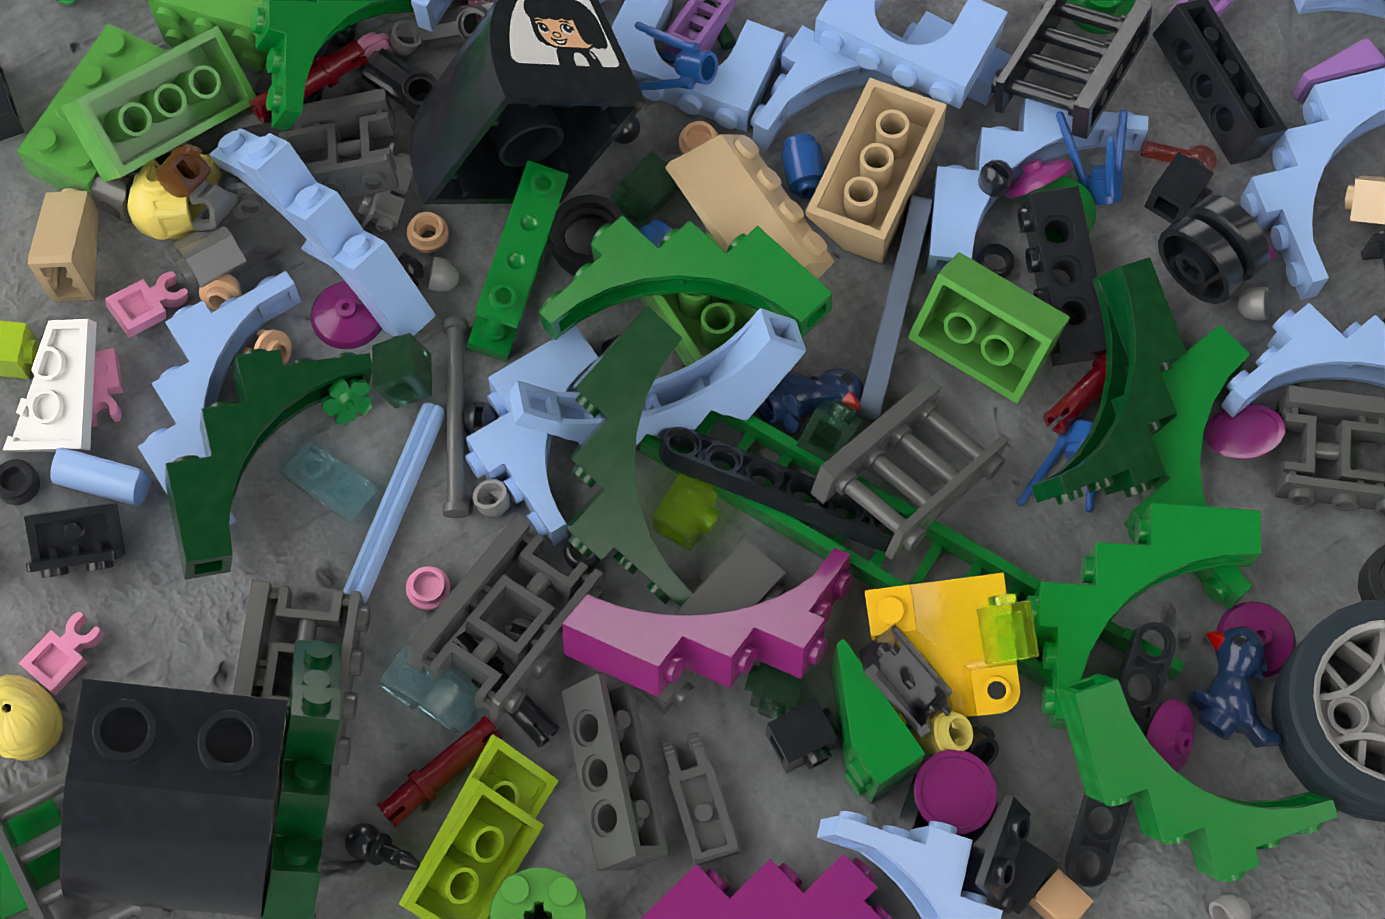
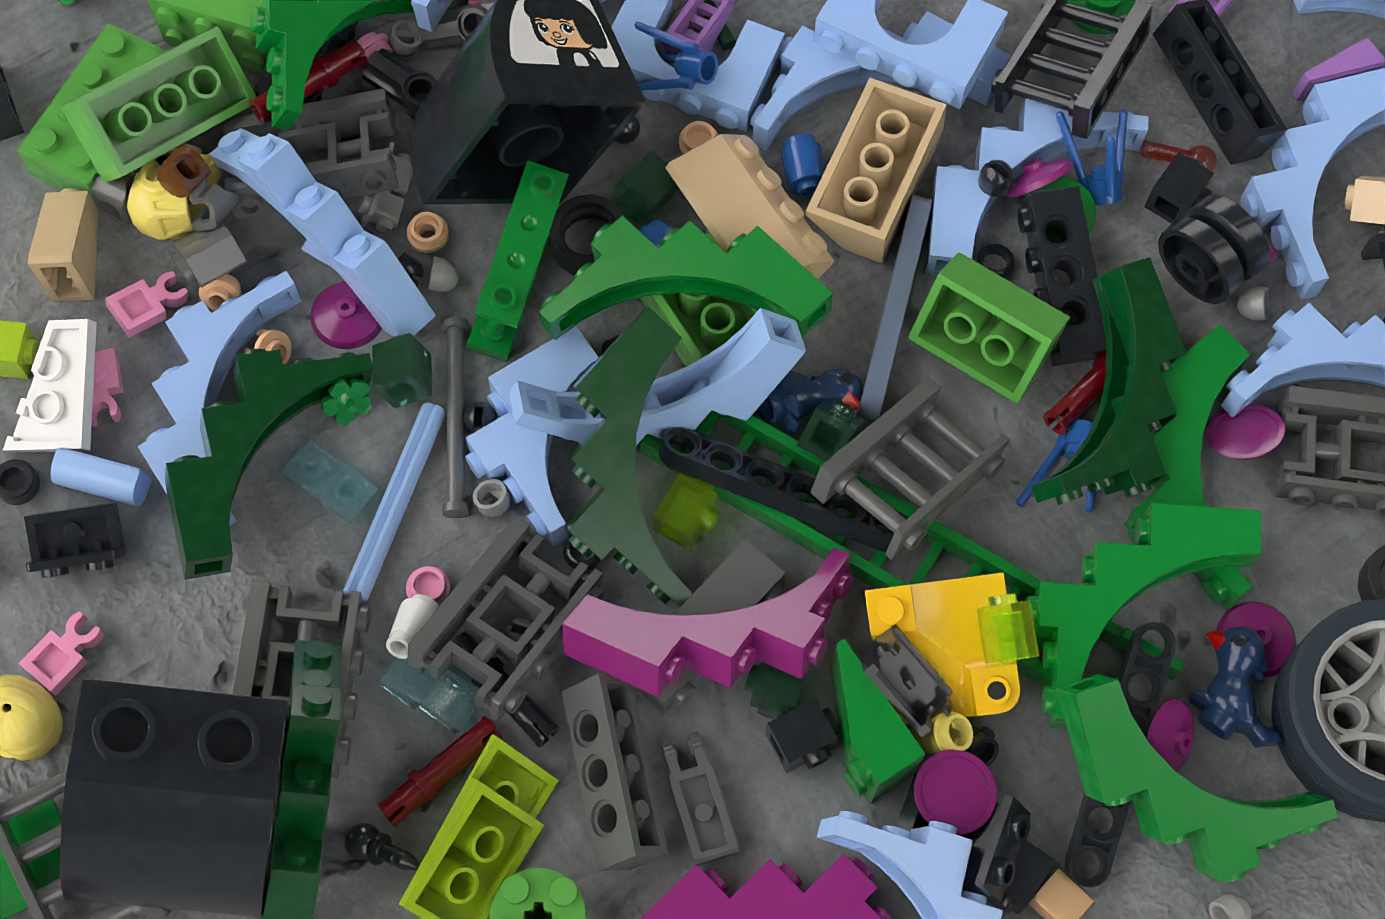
(409, 620): none -> white cone

